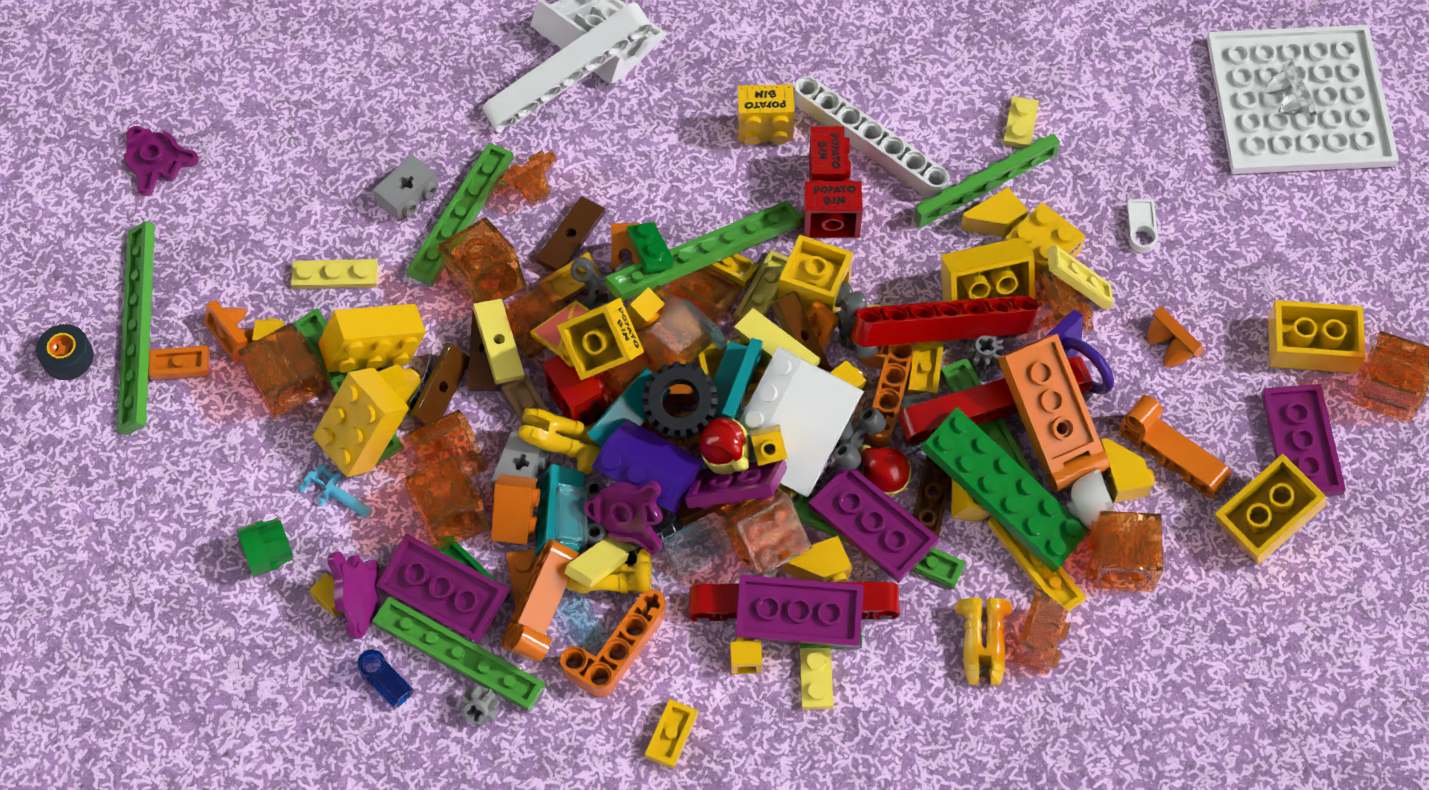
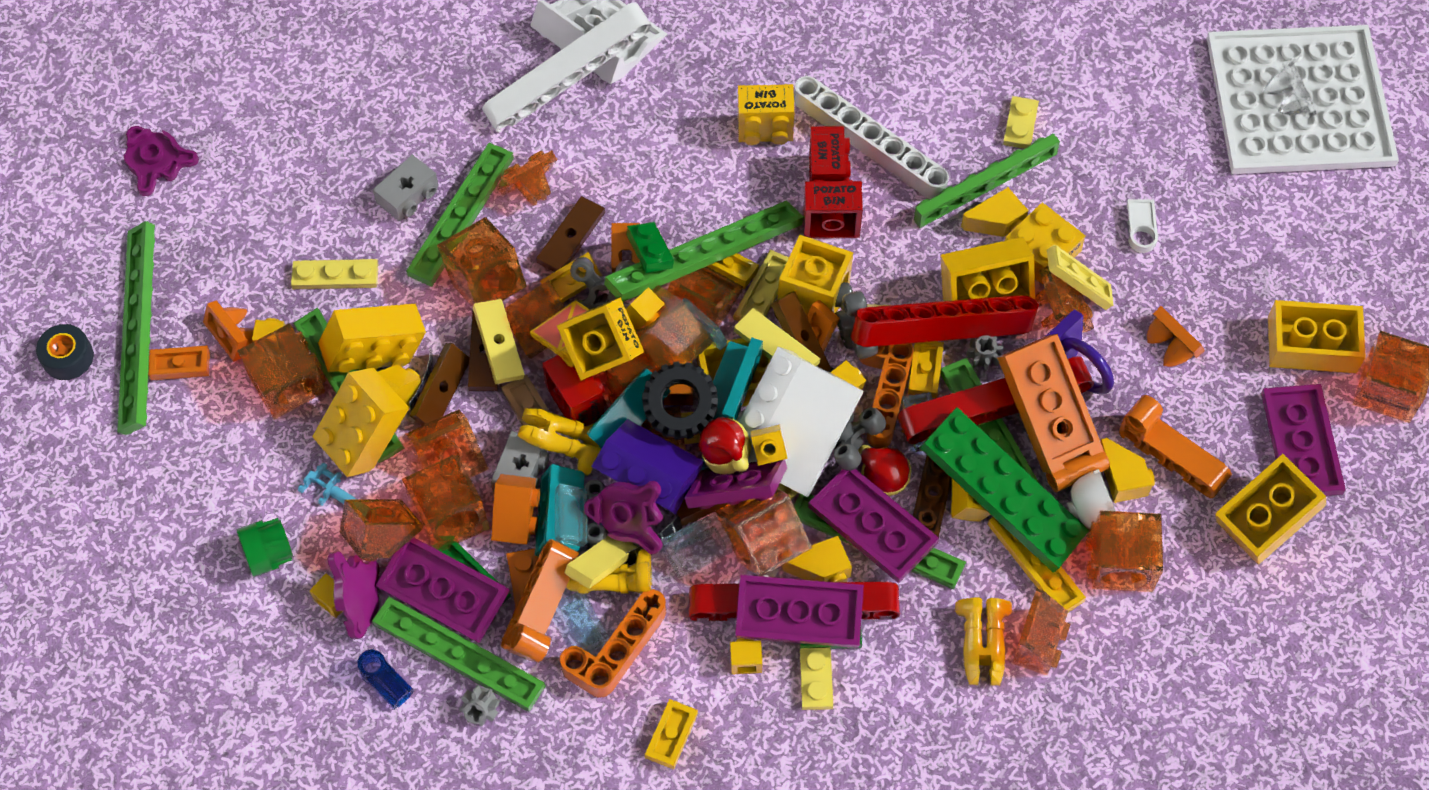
(377, 526): none -> clear orange slope

